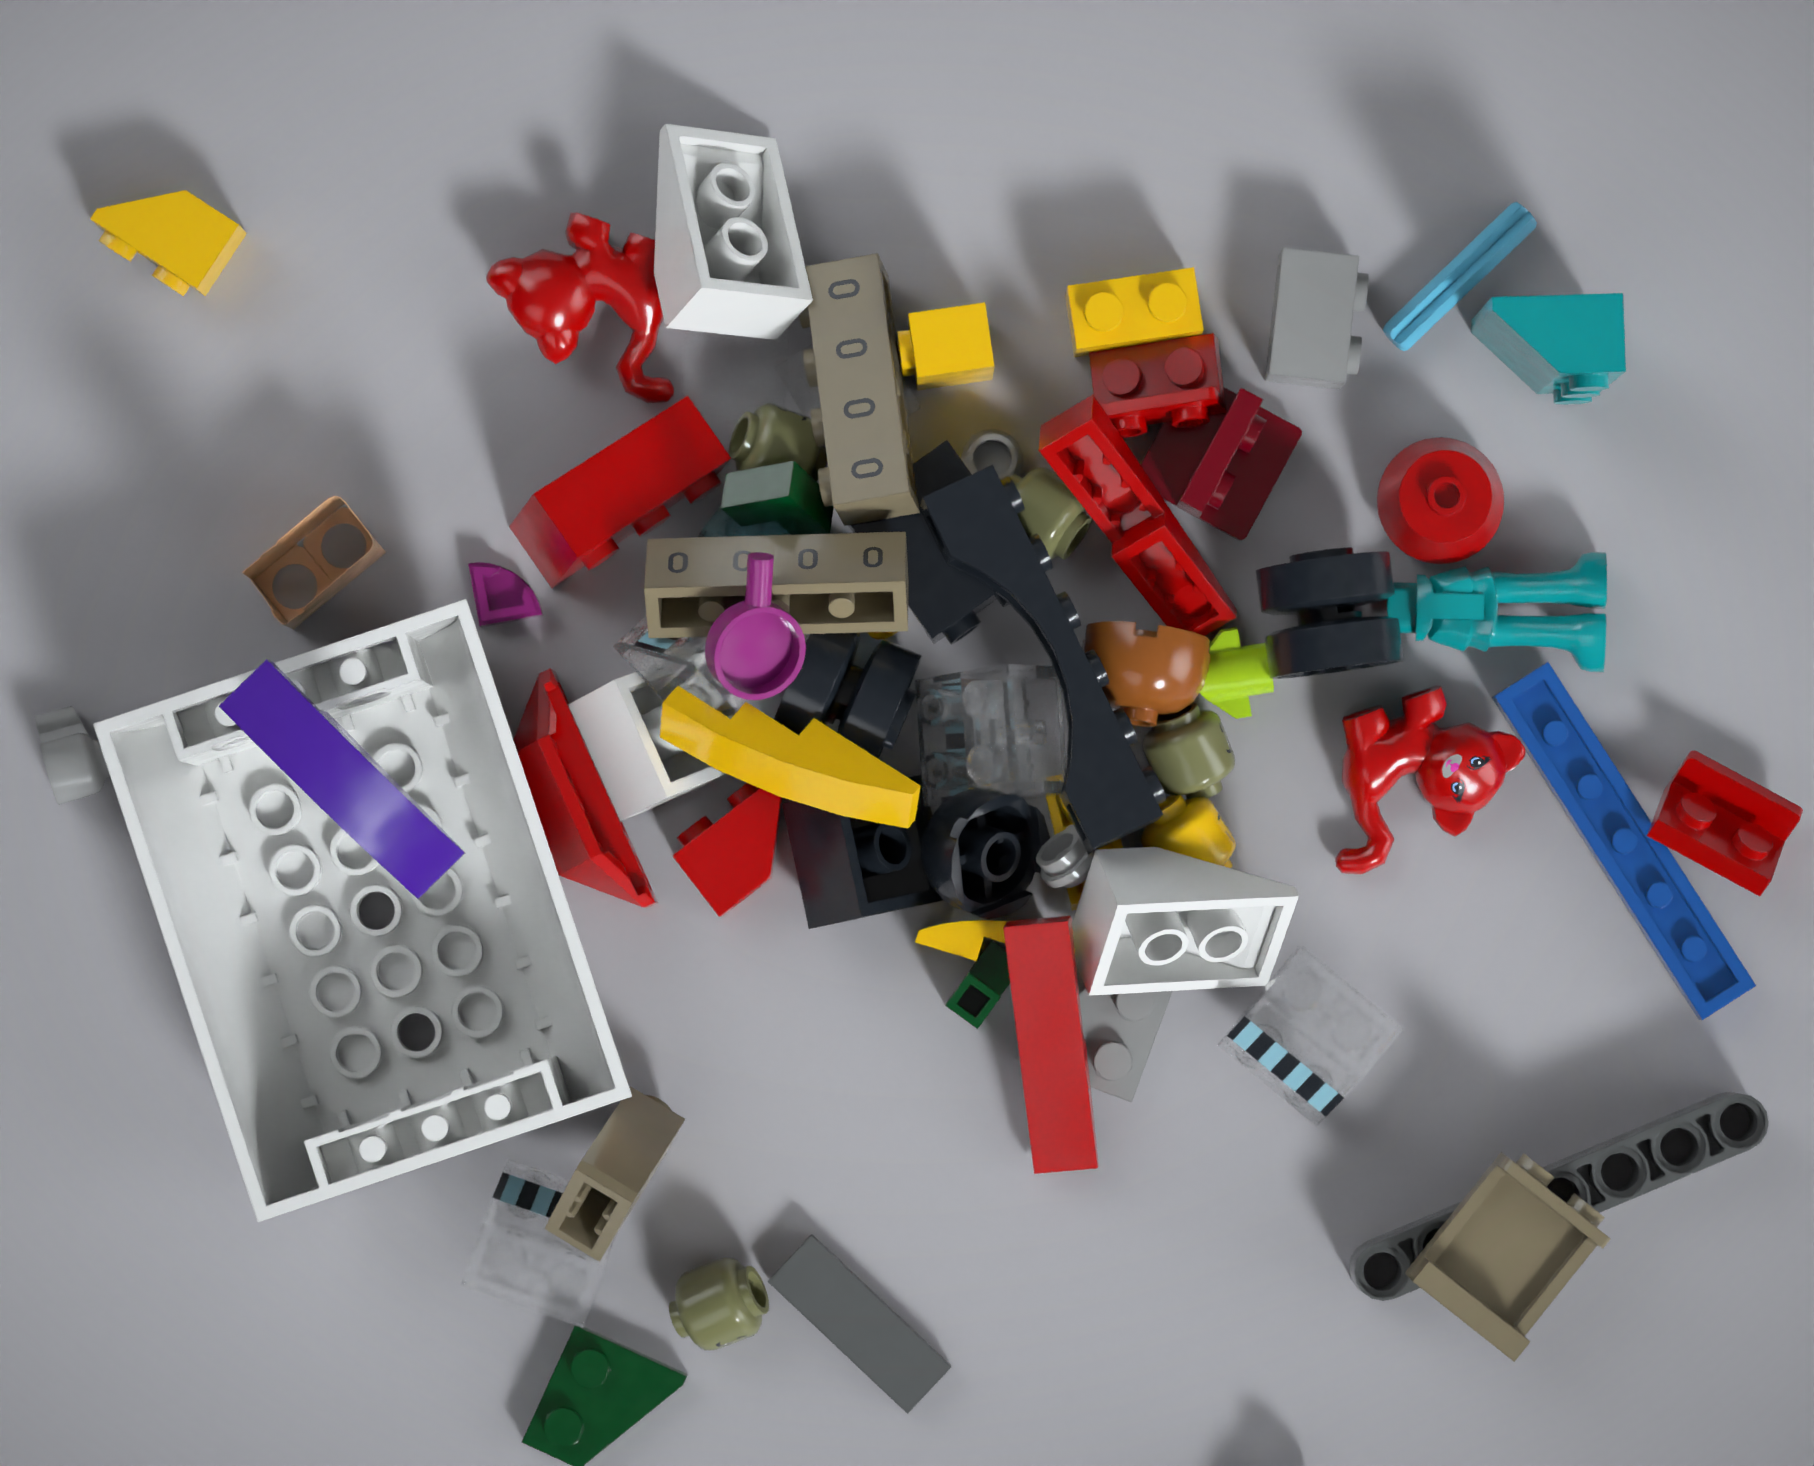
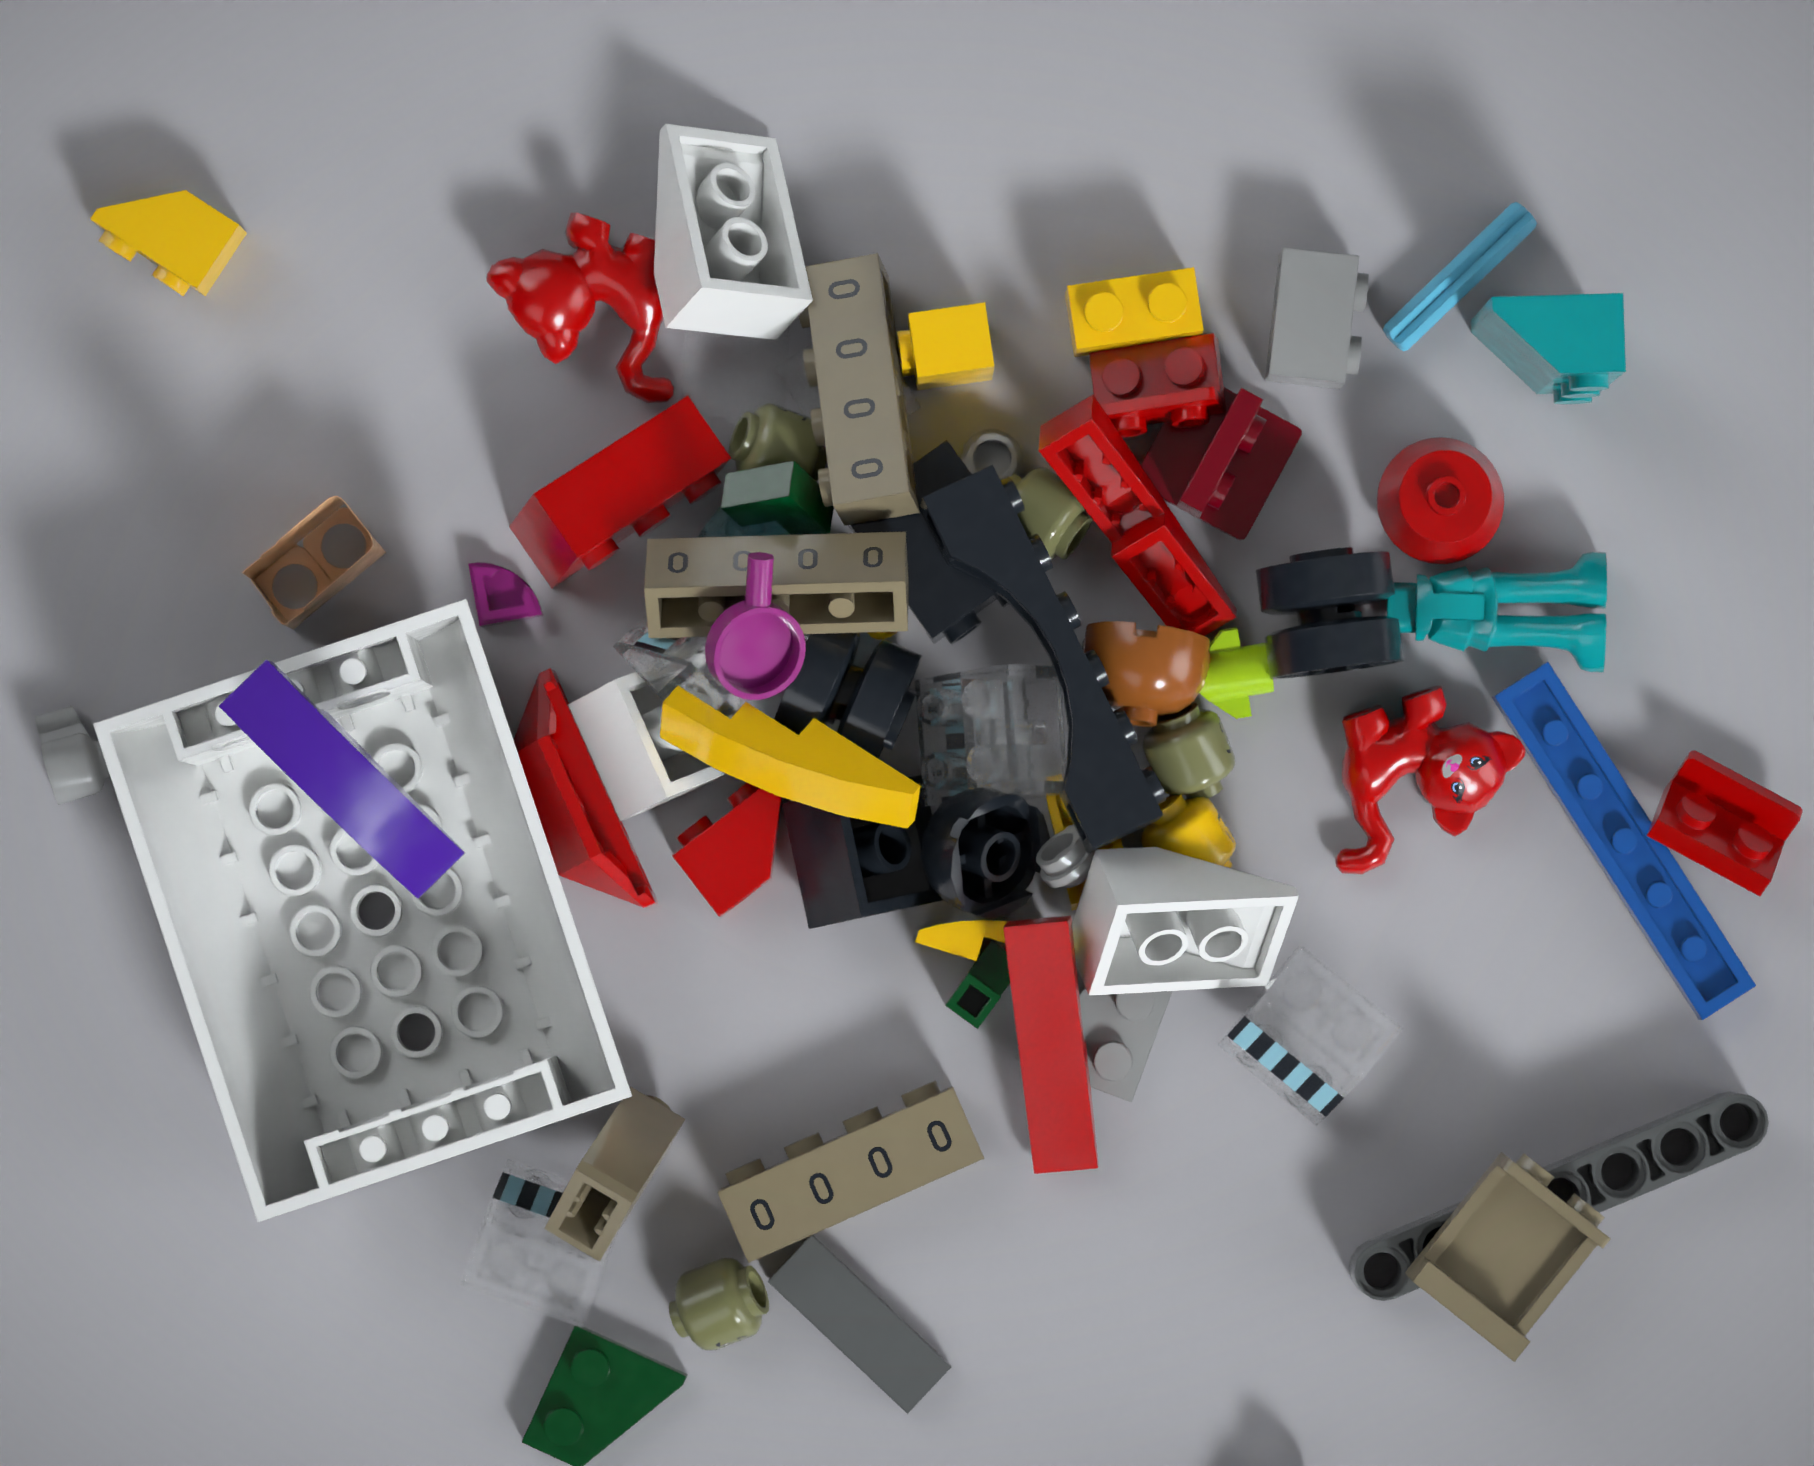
(849, 1173): none -> dark tan brick

